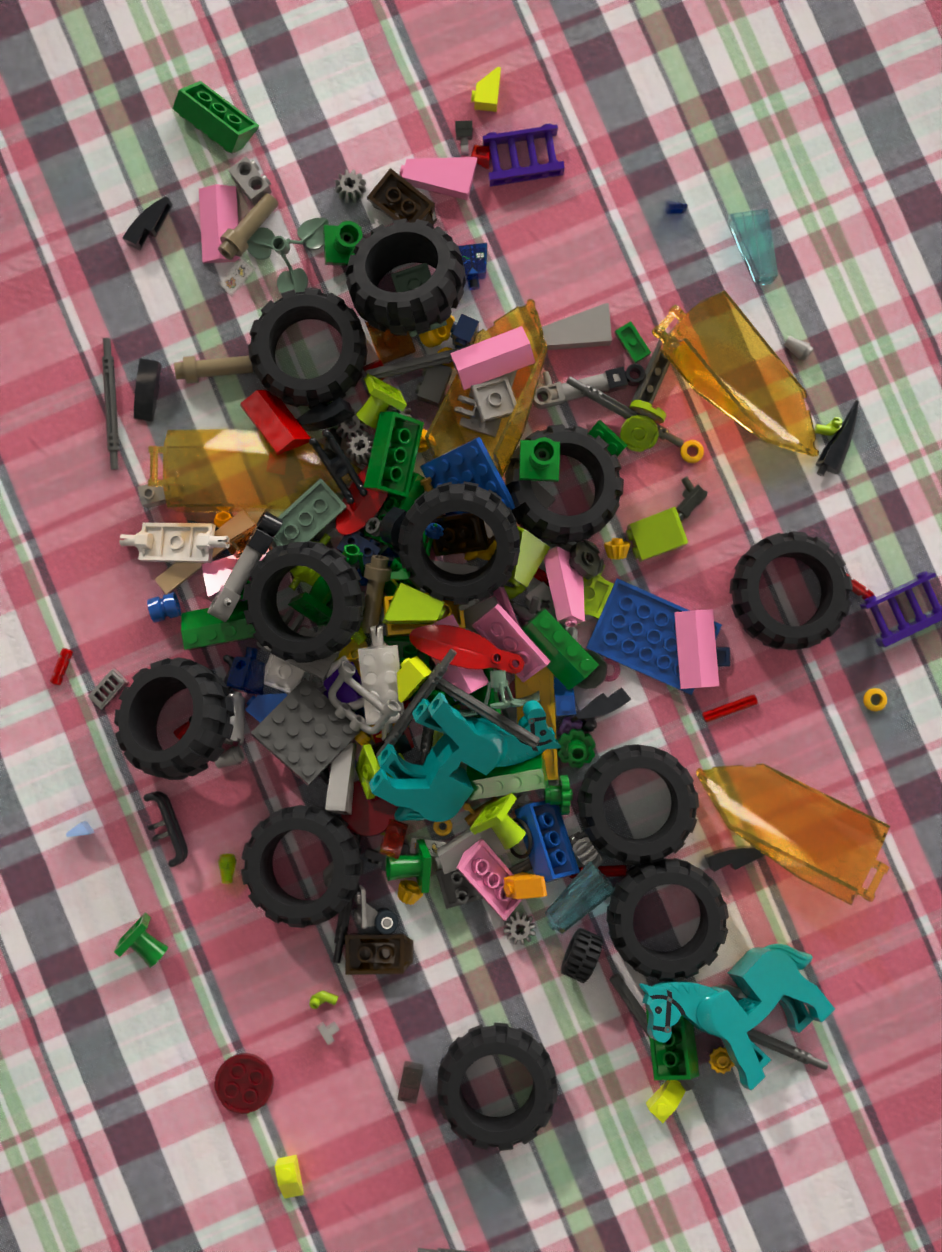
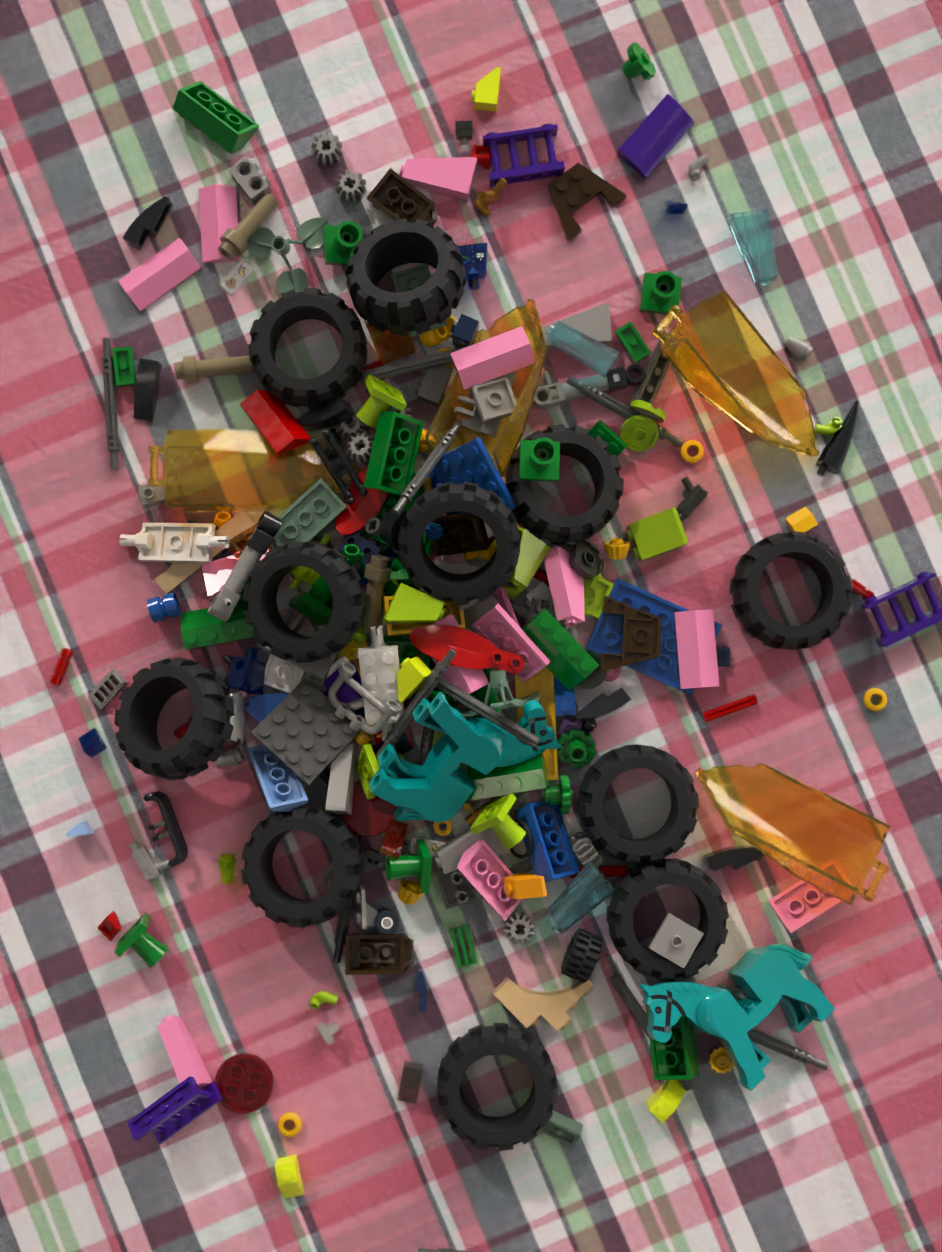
(92, 743): none -> clear blue slope
(110, 926): none -> red slope
(124, 366): none -> green plate
(149, 866): none -> light grey piece
(160, 274): none -> bright pink slope
(174, 1110): none -> dark purple fence
(183, 1051): none -> bright pink slope
(279, 784): none -> medium blue slope
(289, 1116): none -> yellow piece
(327, 142): none -> light grey gear
(413, 487): none -> dark grey axle
(421, 985): none -> dark blue slope
(467, 962): none -> green tile
(485, 198): none -> pearl gold piece
(530, 1004): none -> tan arch
(563, 1128): none -> sand green slope
(575, 190): none -> dark brown wing
(582, 348): none -> clear light blue slope
(638, 63): none -> green plant
(639, 636): none -> dark brown wing
(656, 136): none -> dark purple slope
(658, 301): none -> green plant
(676, 940): none -> light grey plate
(694, 167): none -> light grey arm
(801, 521): none -> yellow piece
(801, 905): none -> slope

